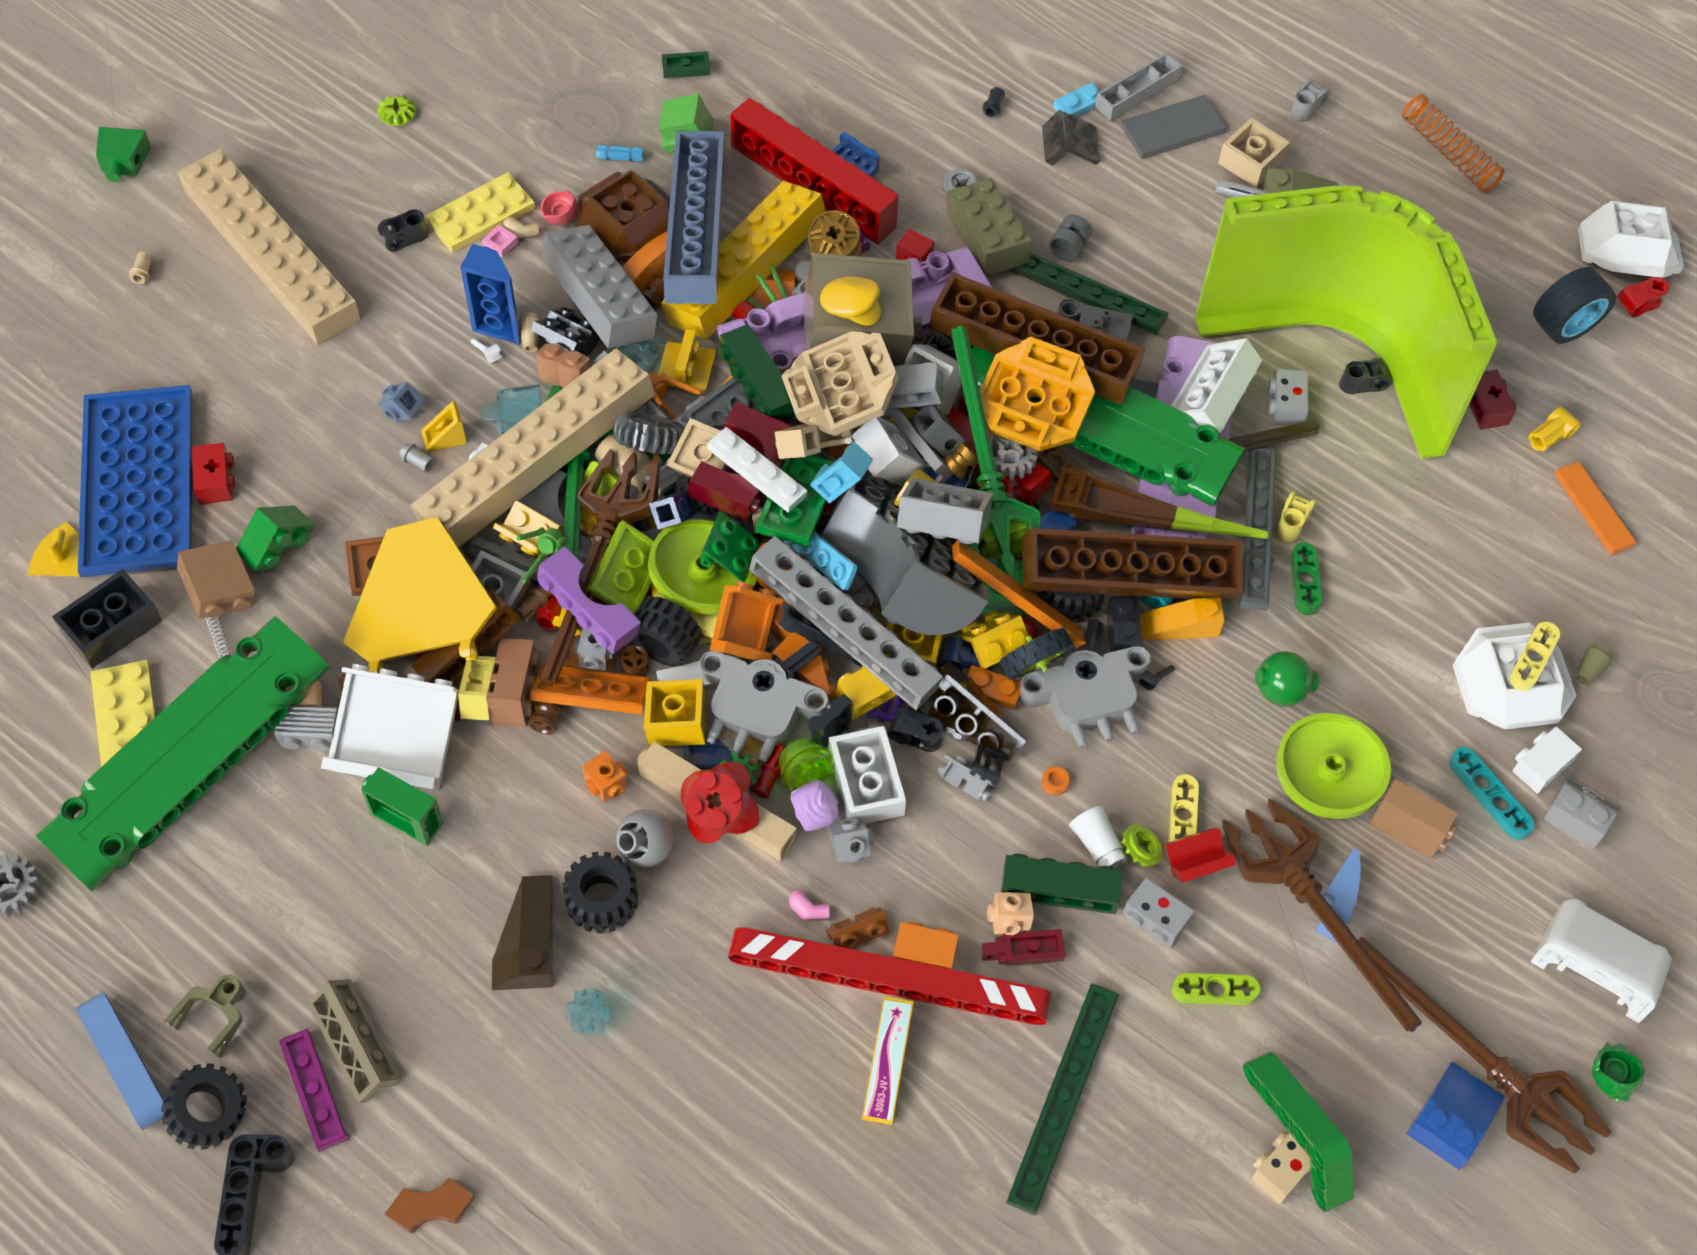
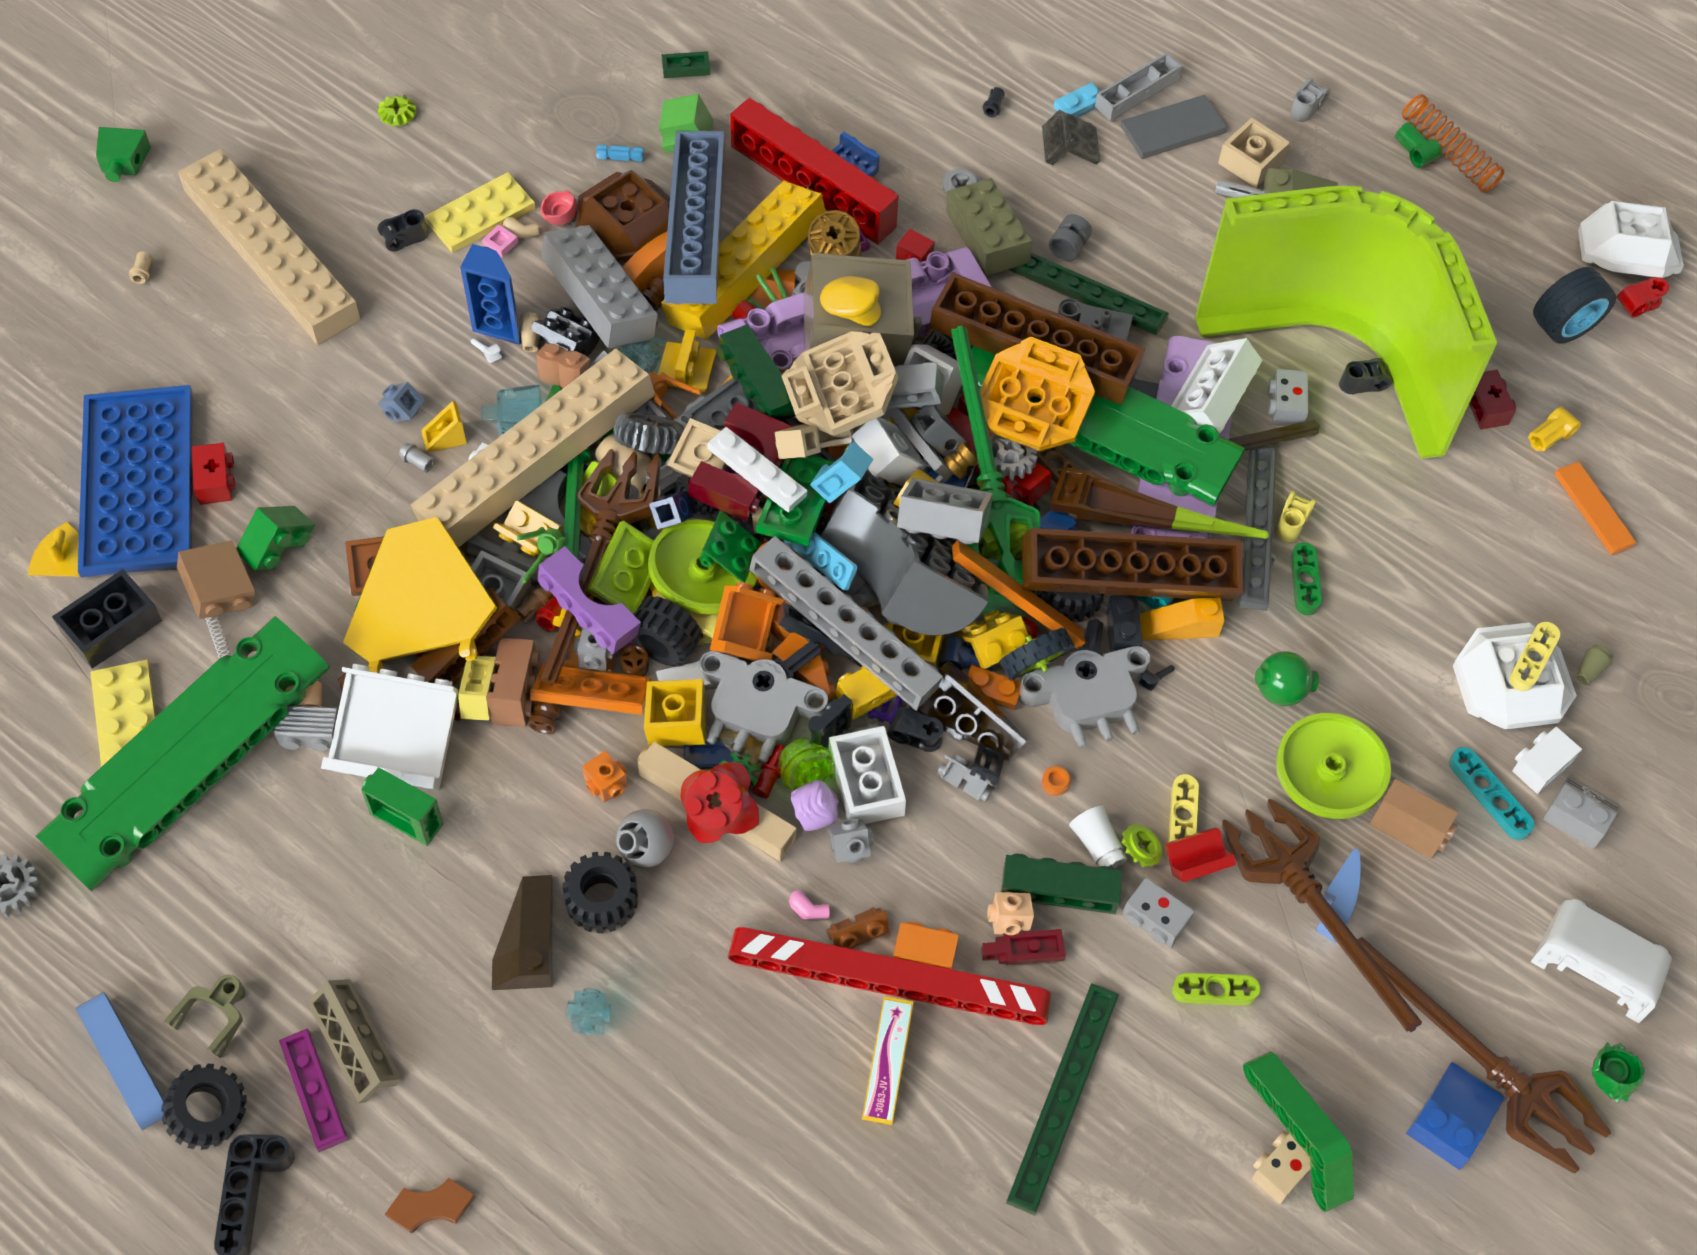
(1420, 149): none -> green piece

